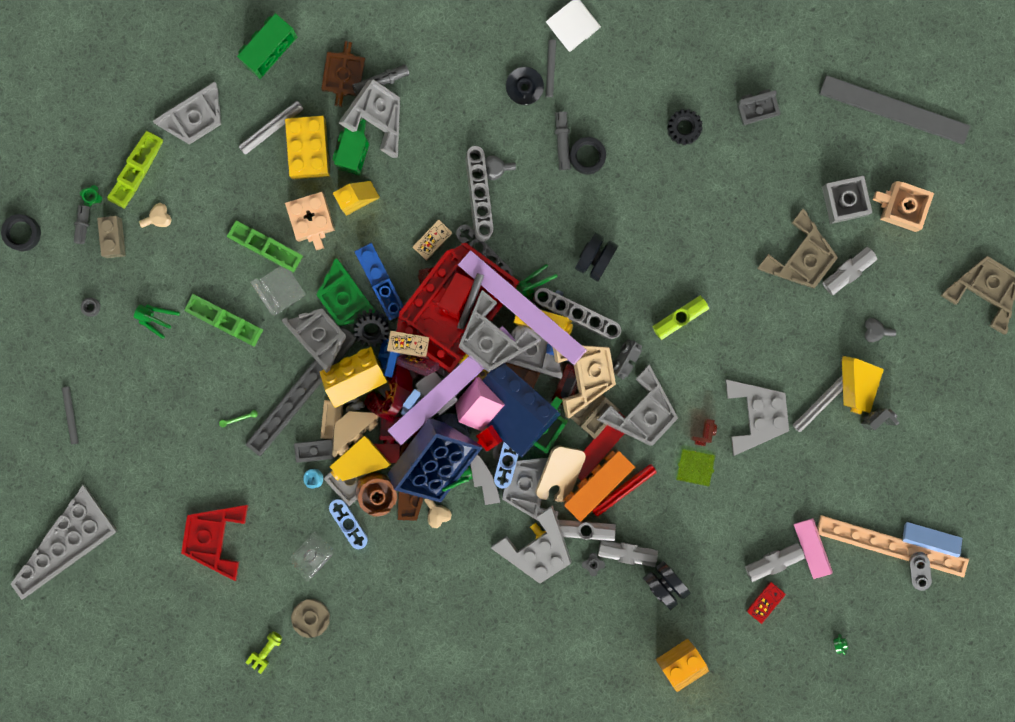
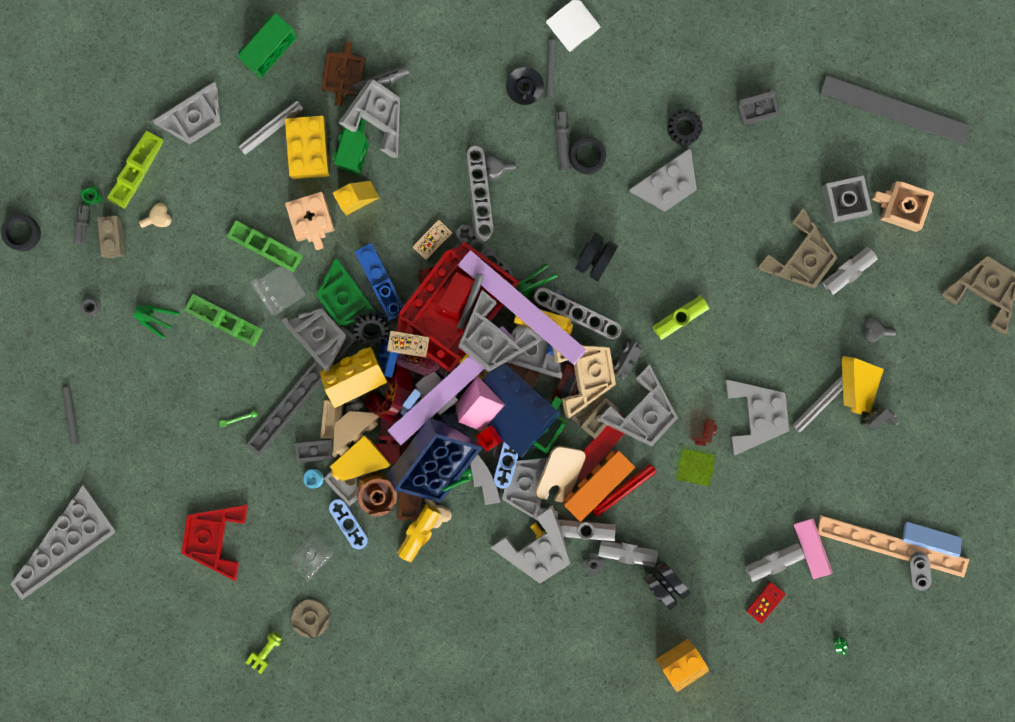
(419, 533): none -> yellow piece
(669, 183): none -> light grey wing

